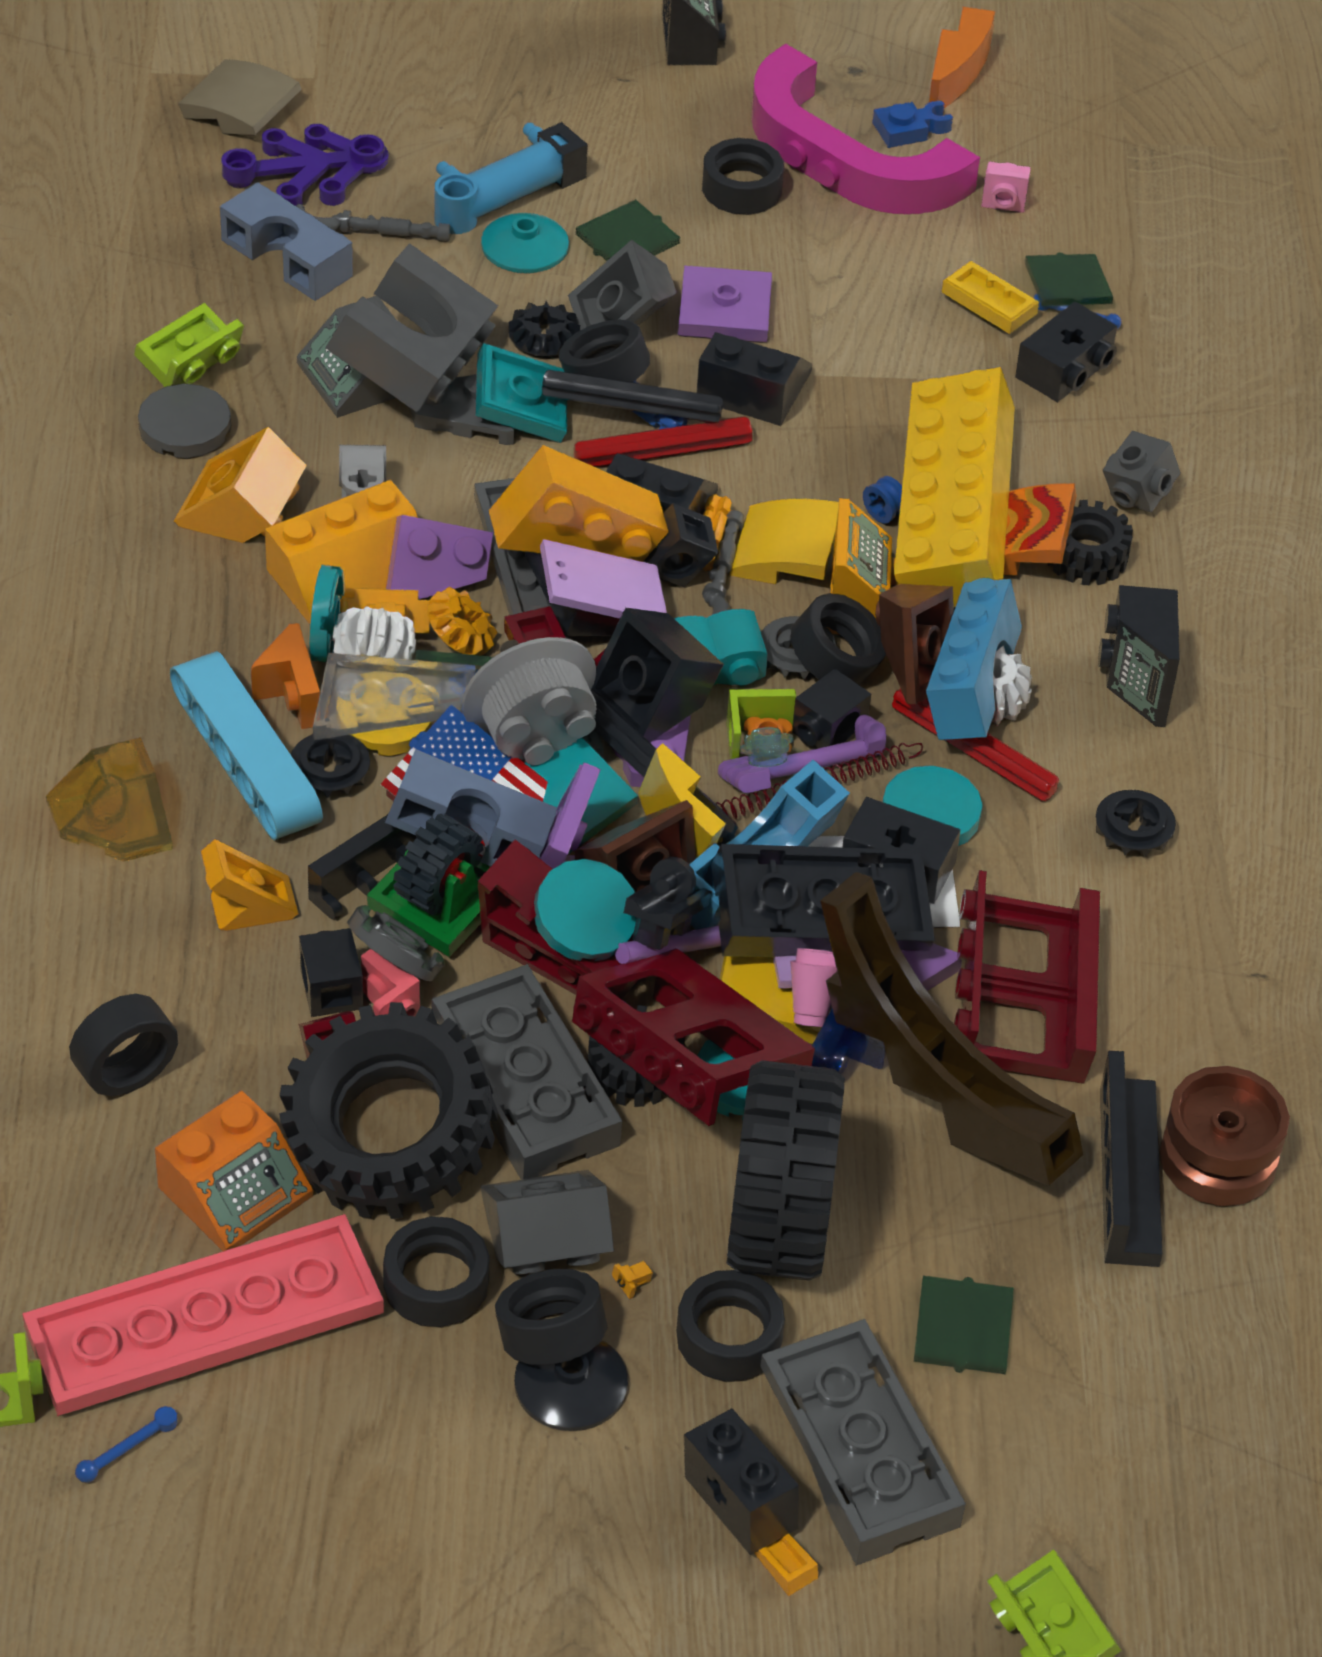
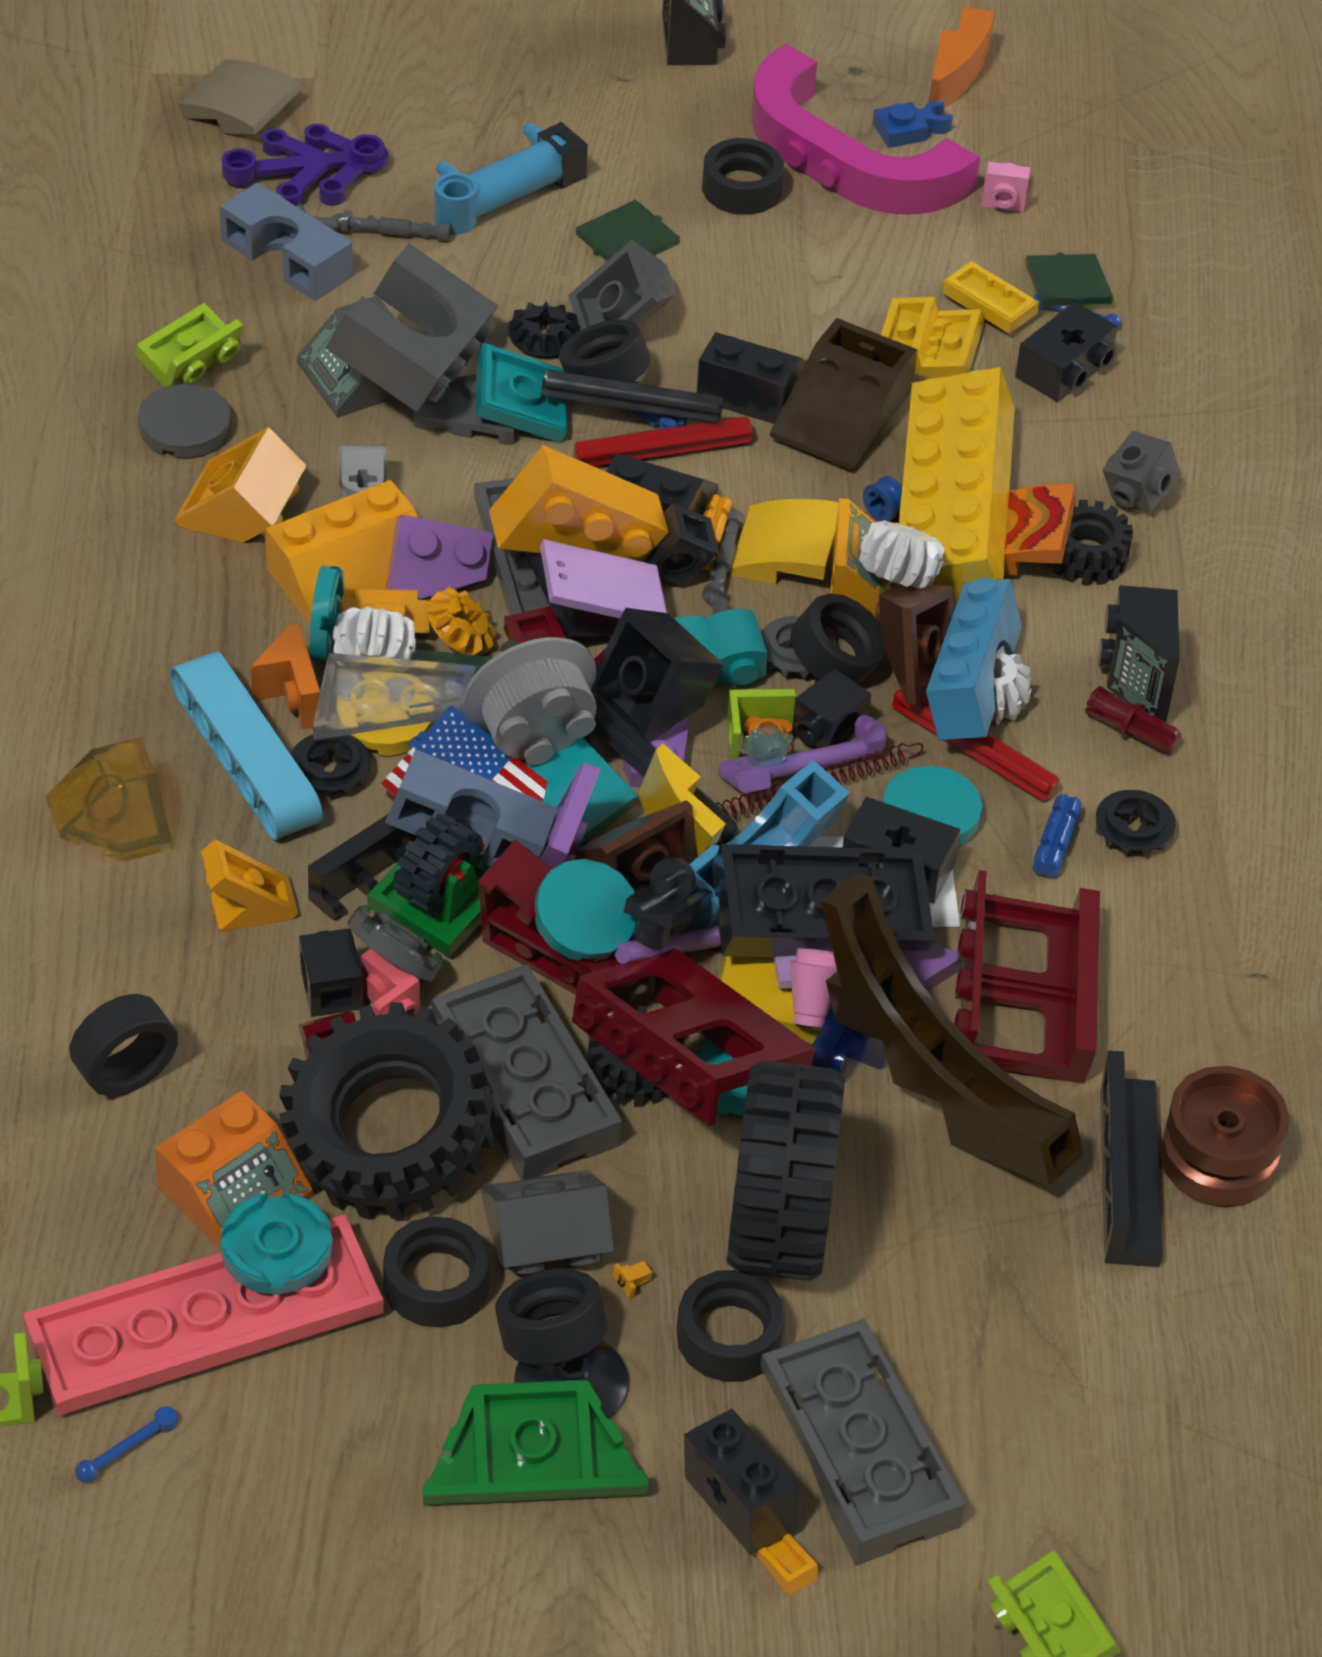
(276, 1243): none -> teal tile
(525, 243): teal dish -> none
(532, 1446): none -> green wing
(725, 303): medium lavender plate -> none
(846, 393): none -> dark brown slope
(901, 554): none -> white gear
(943, 337): none -> yellow slope
(963, 1325): clear green piece -> none
(1057, 836): none -> blue axle
(1132, 720): none -> dark red axle

